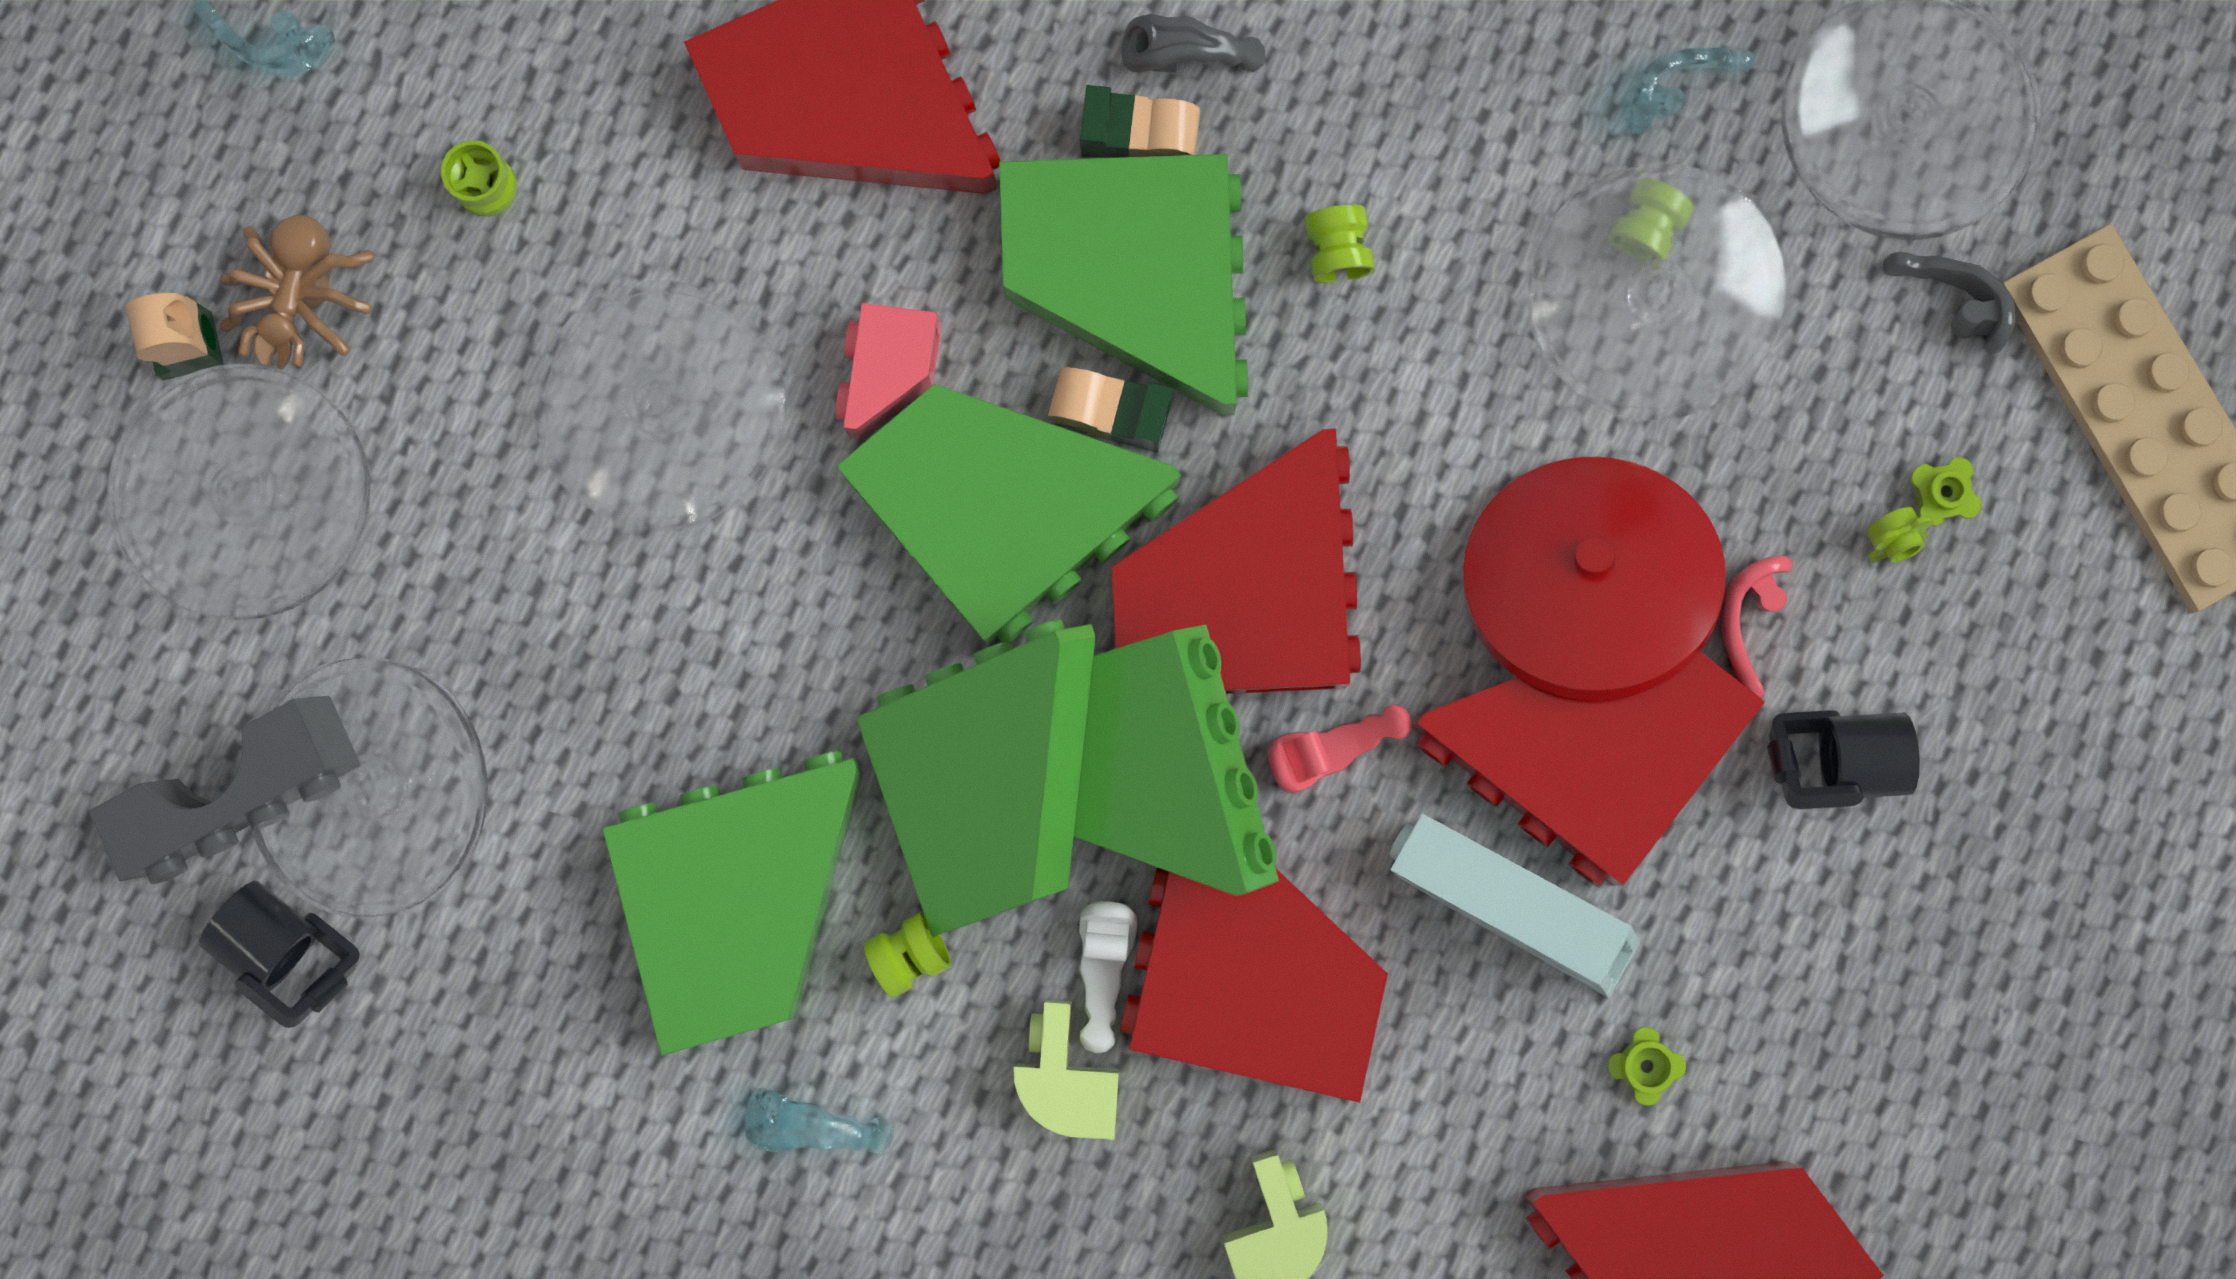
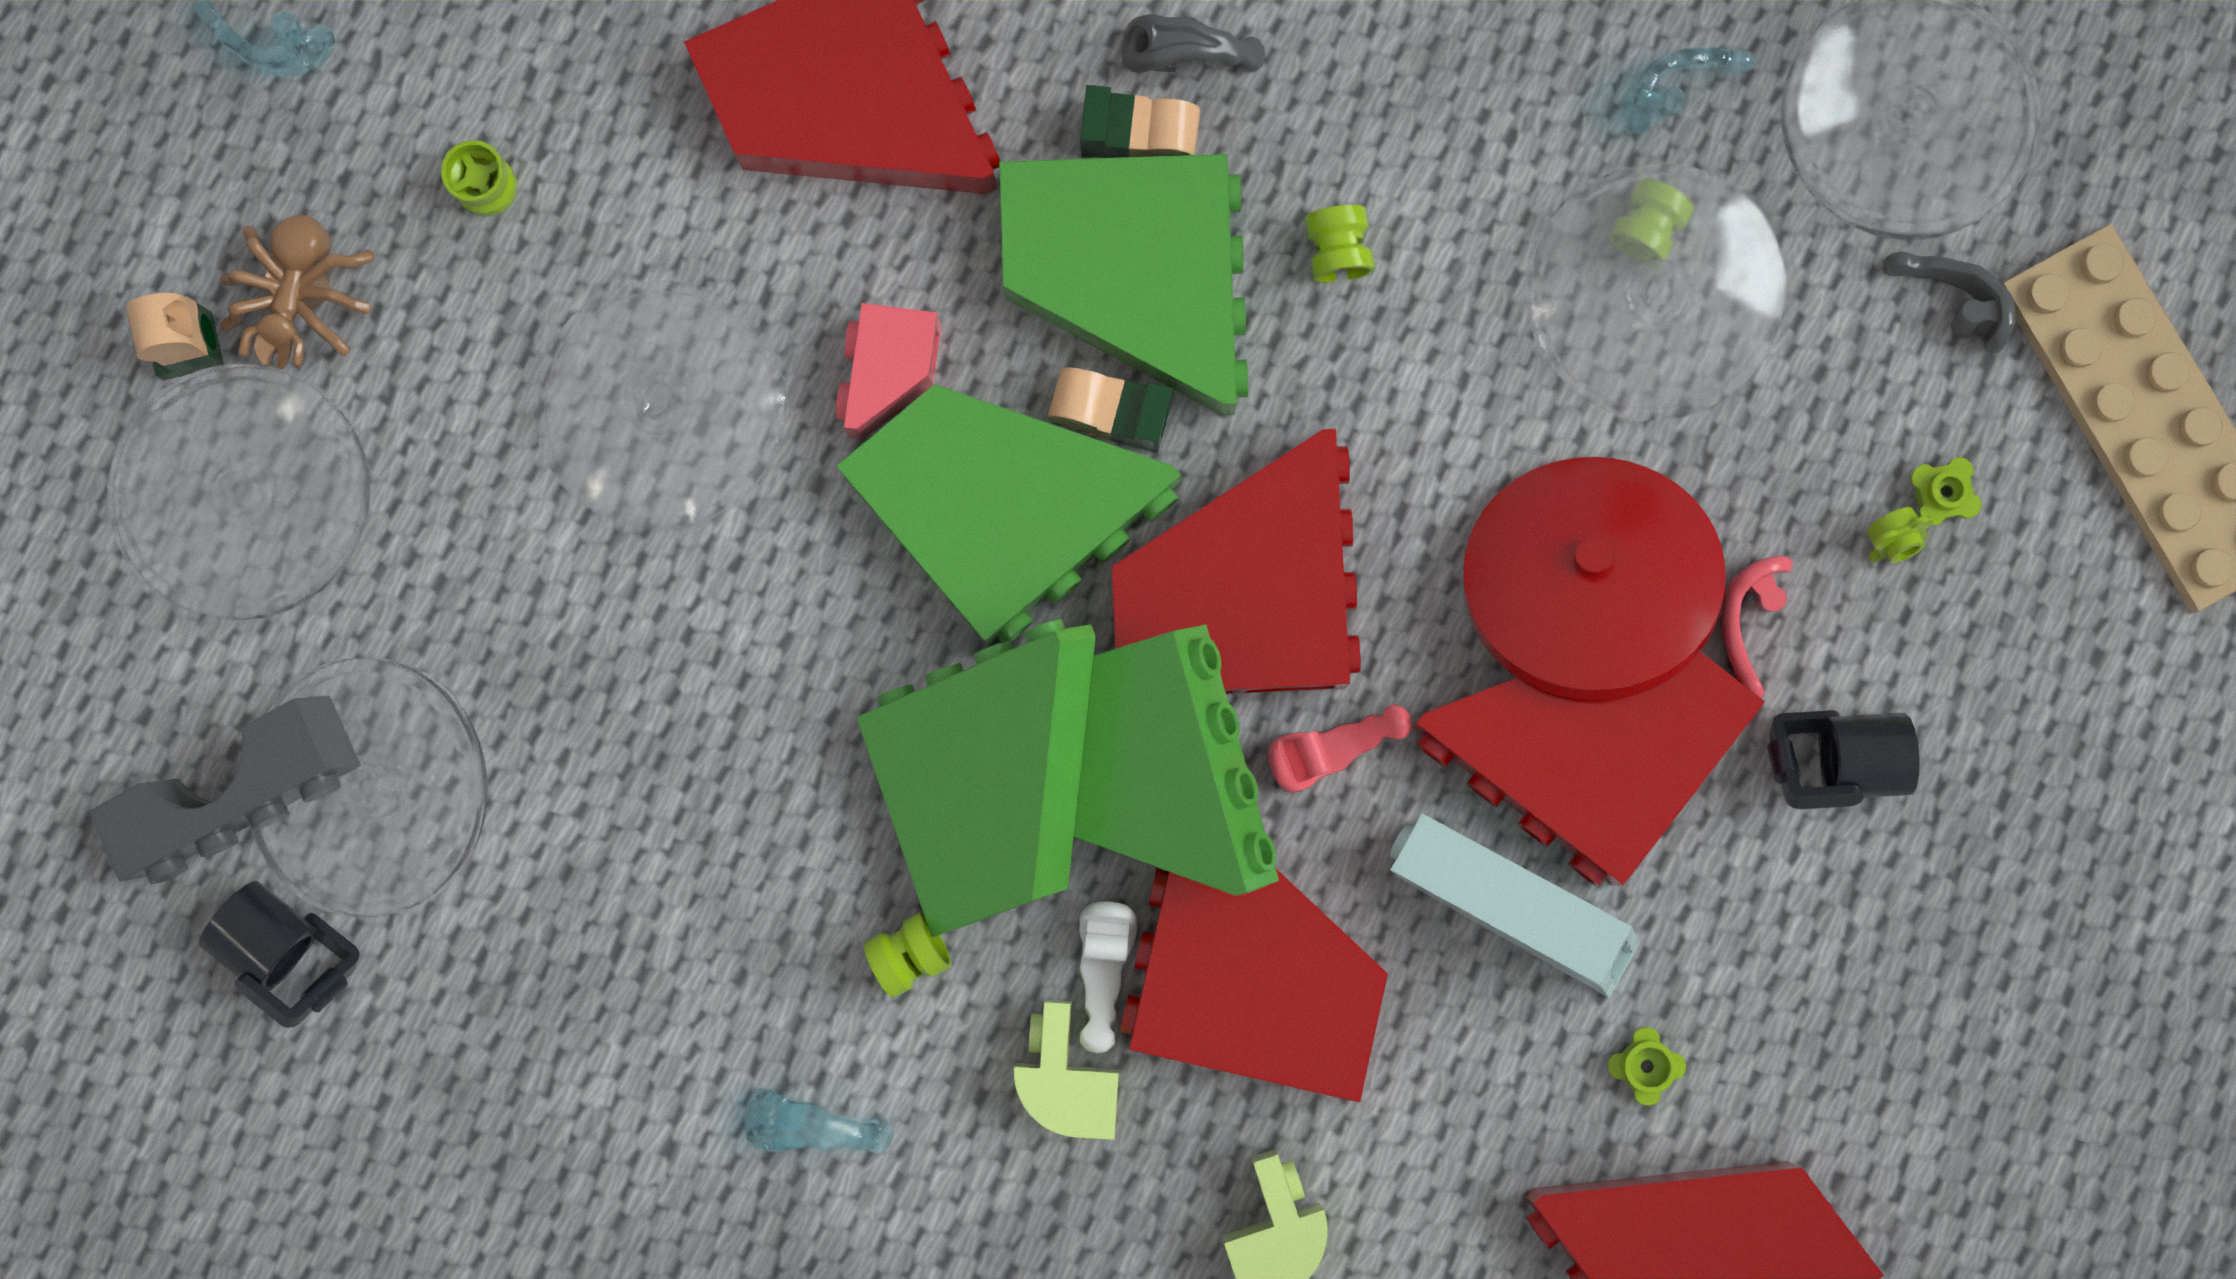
(731, 896): bright green slope -> none

